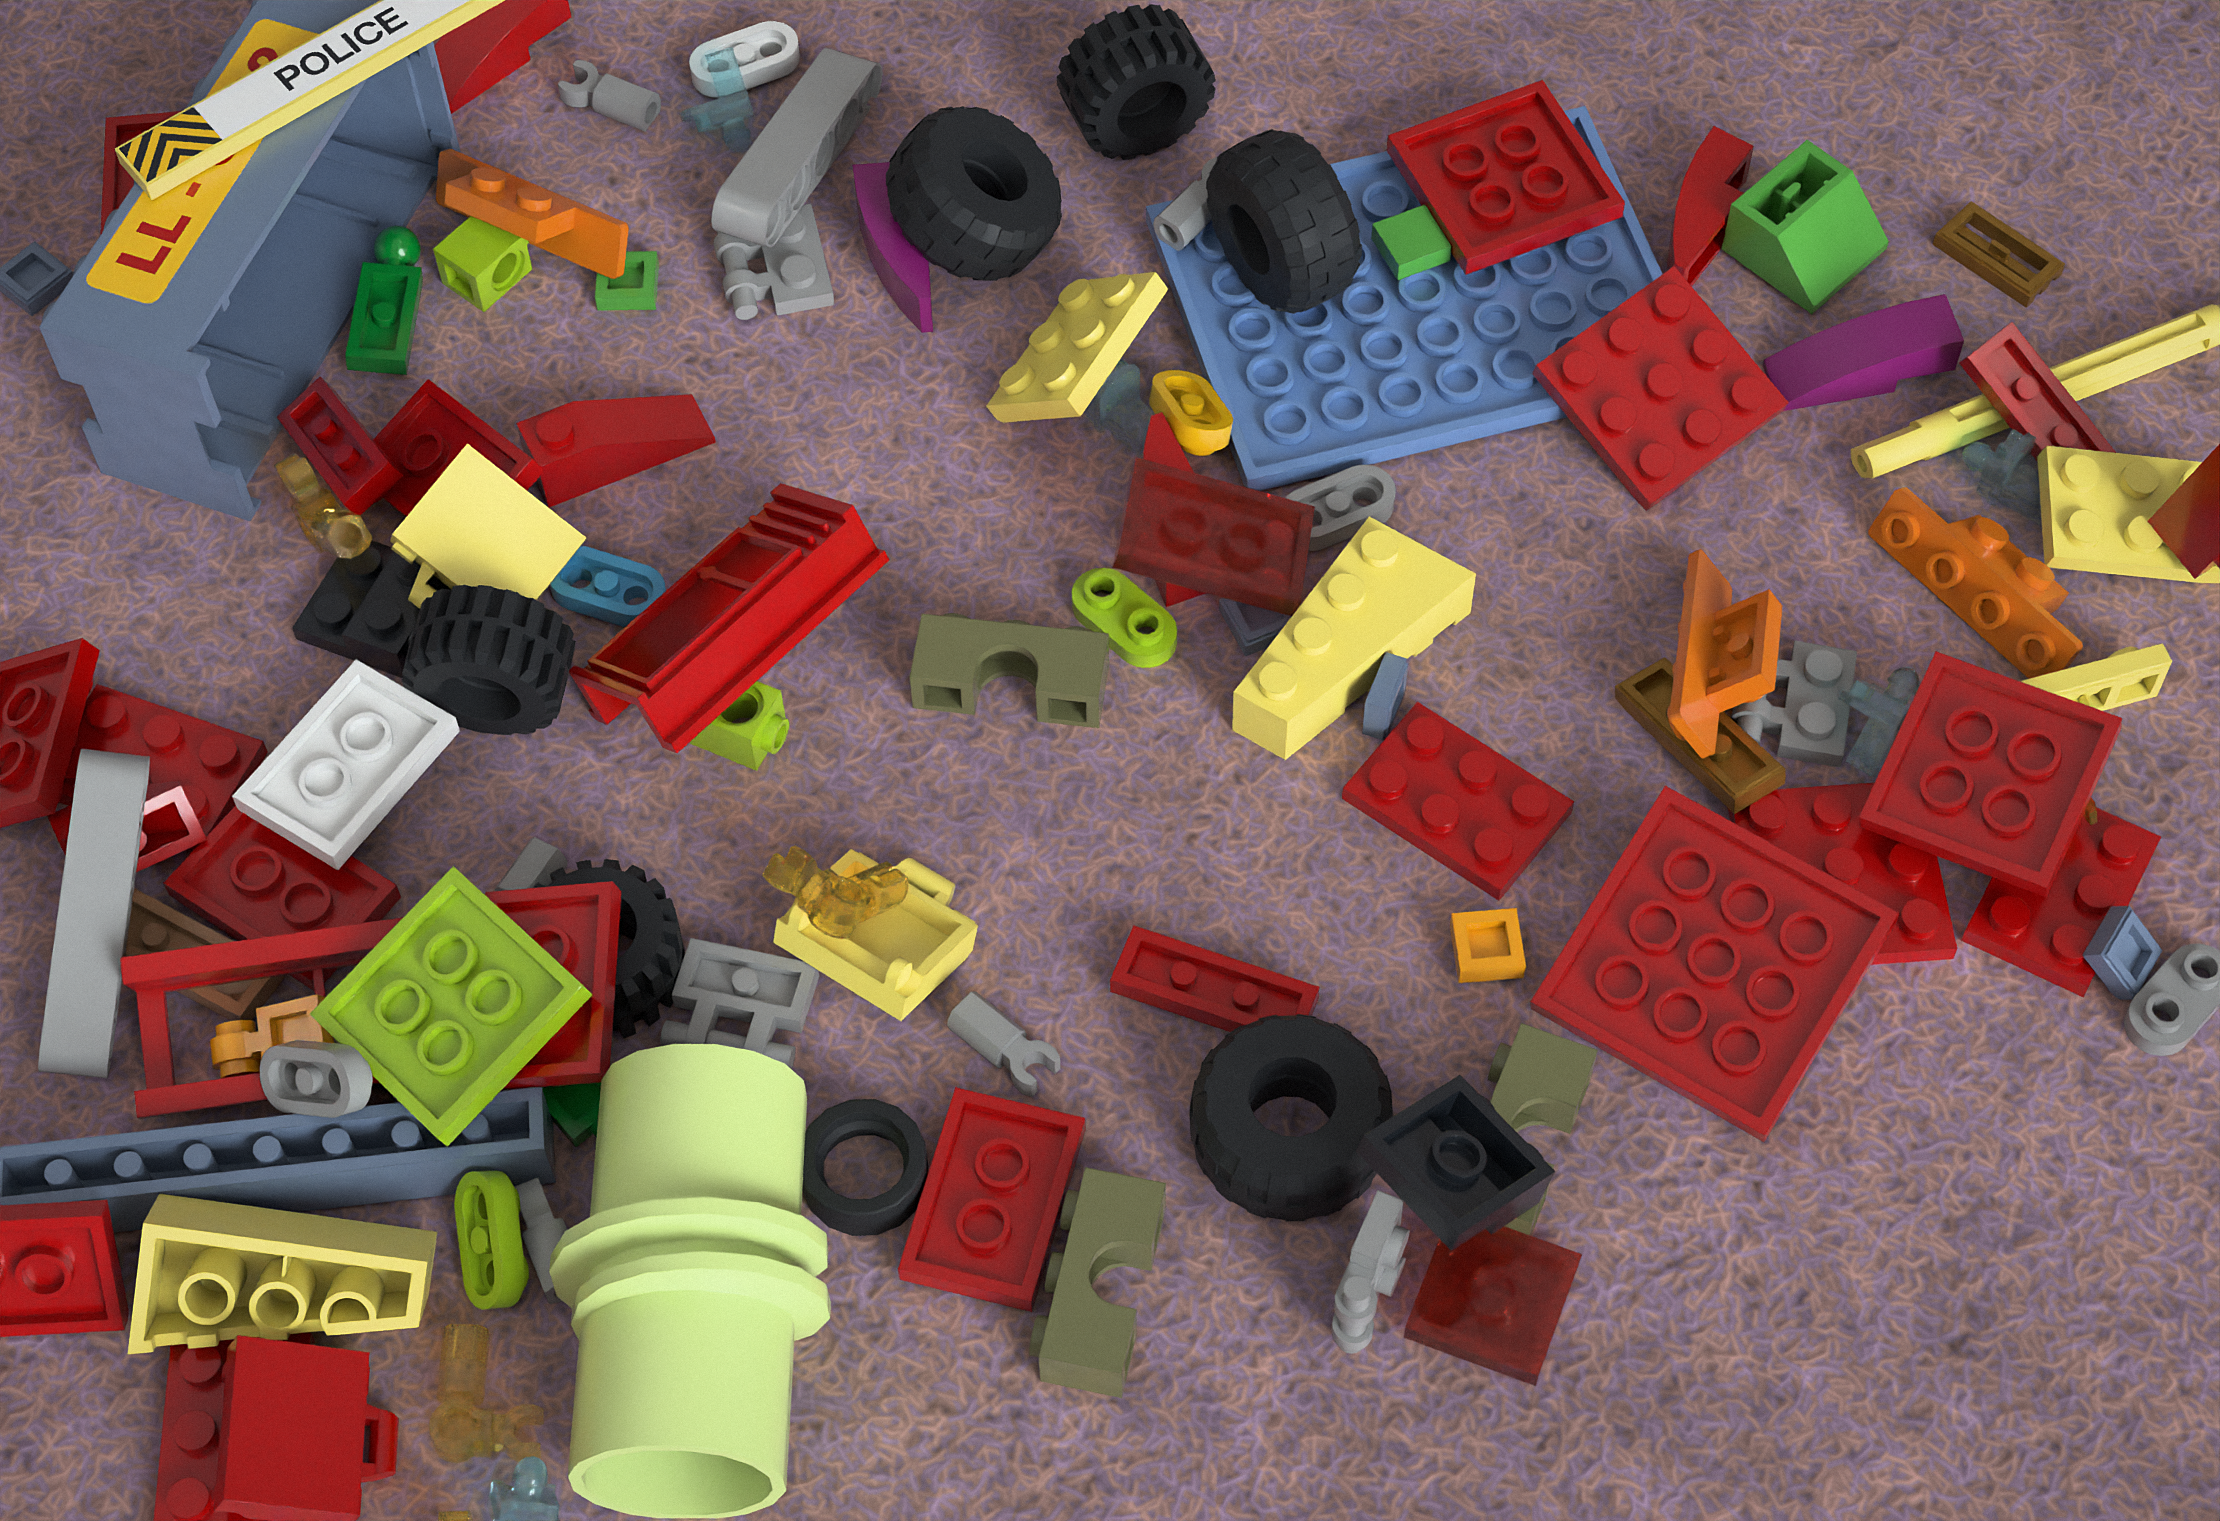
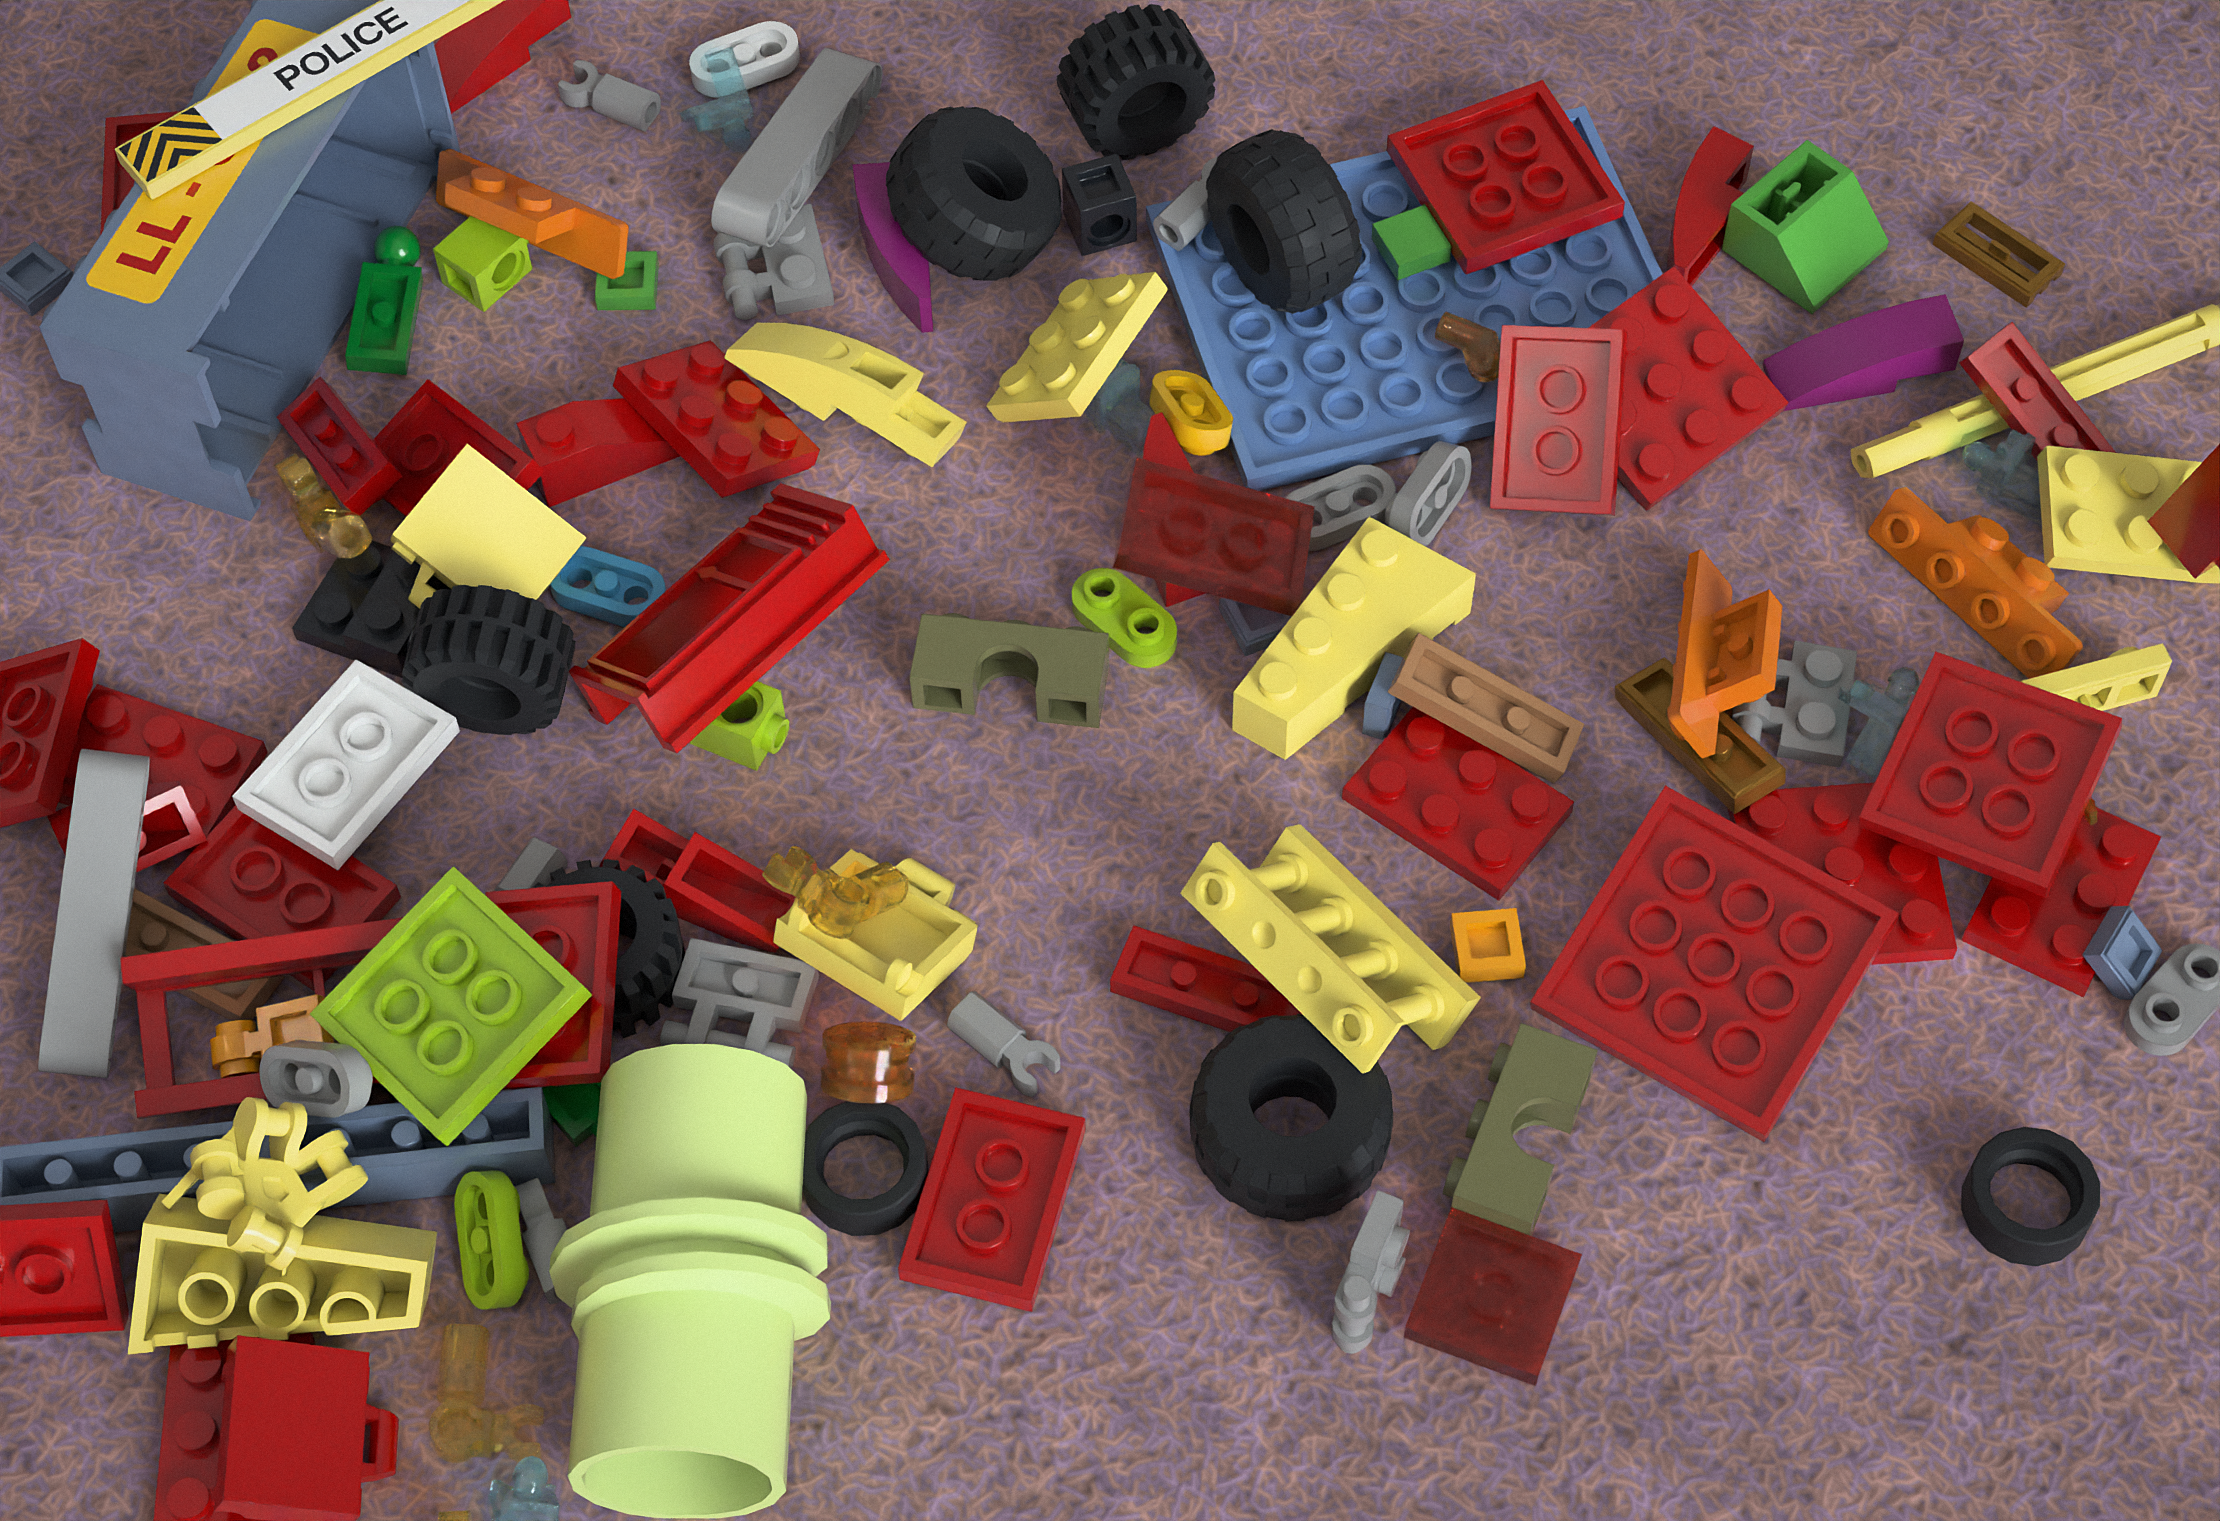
(263, 1193): none -> light yellow piece
(703, 881): none -> red slope
(716, 418): none -> red plate
(835, 371): none -> light yellow slope
(868, 1062): none -> clear orange wheel
(1099, 204): none -> black brick
(1110, 1225): olive arch -> none
(1330, 947): none -> light yellow fence
(1430, 492): none -> light grey plate
(1457, 1163): black plate -> none
(1477, 342): none -> clear orange arm
(1486, 708): none -> medium nougat plate
(1558, 419): none -> plate
(2008, 1238): none -> black tyre

